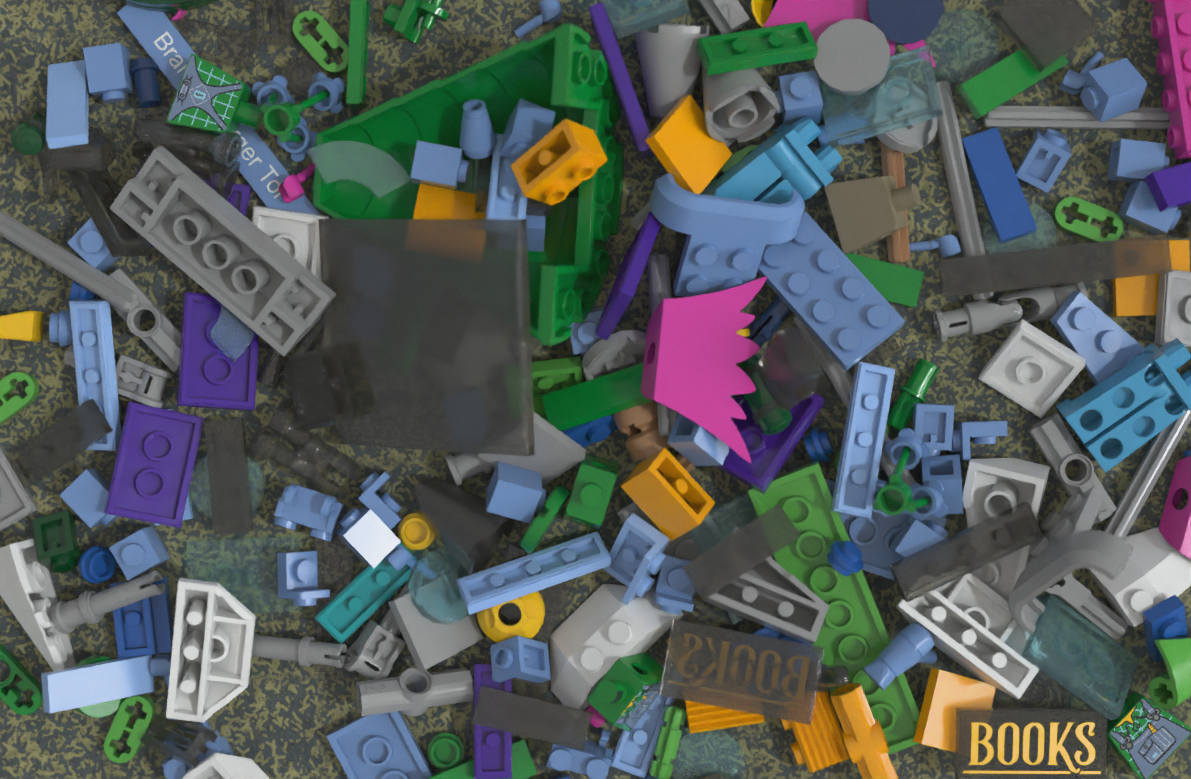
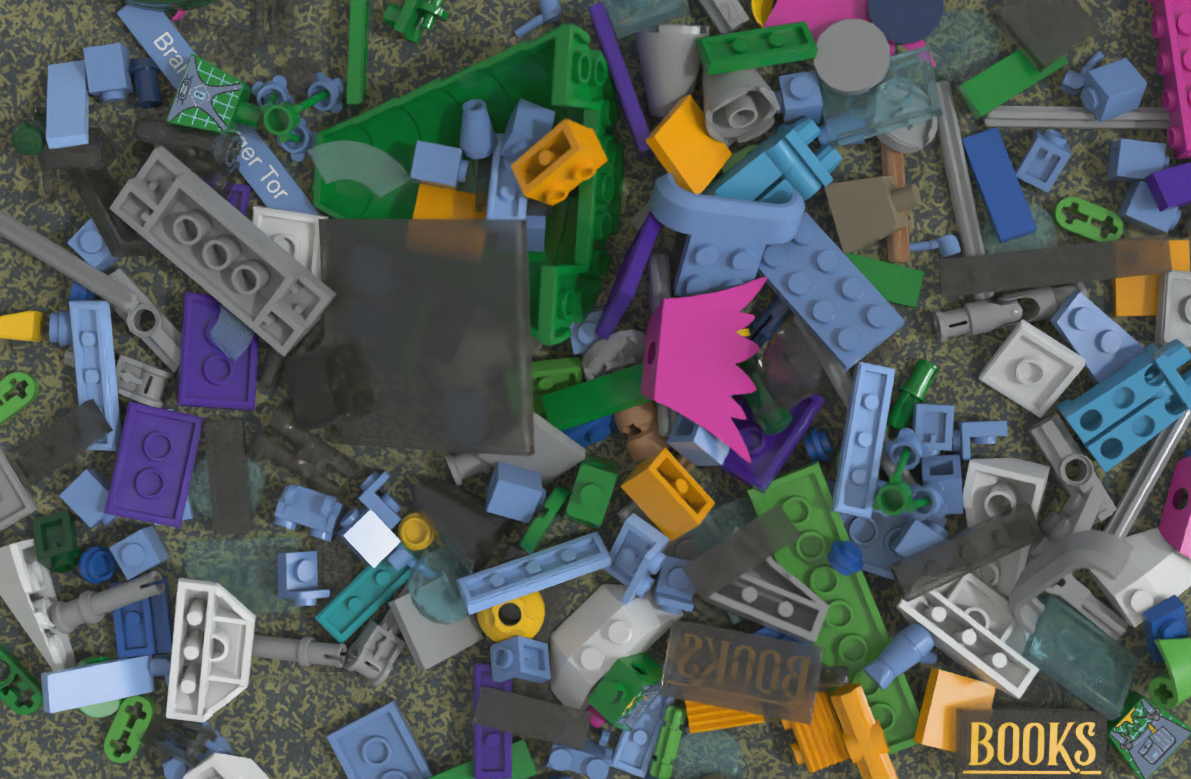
(291, 187): dark pink hand -> none
(316, 48): bright green beam -> none
(395, 693): light grey piece -> none
(446, 750): green plate -> none

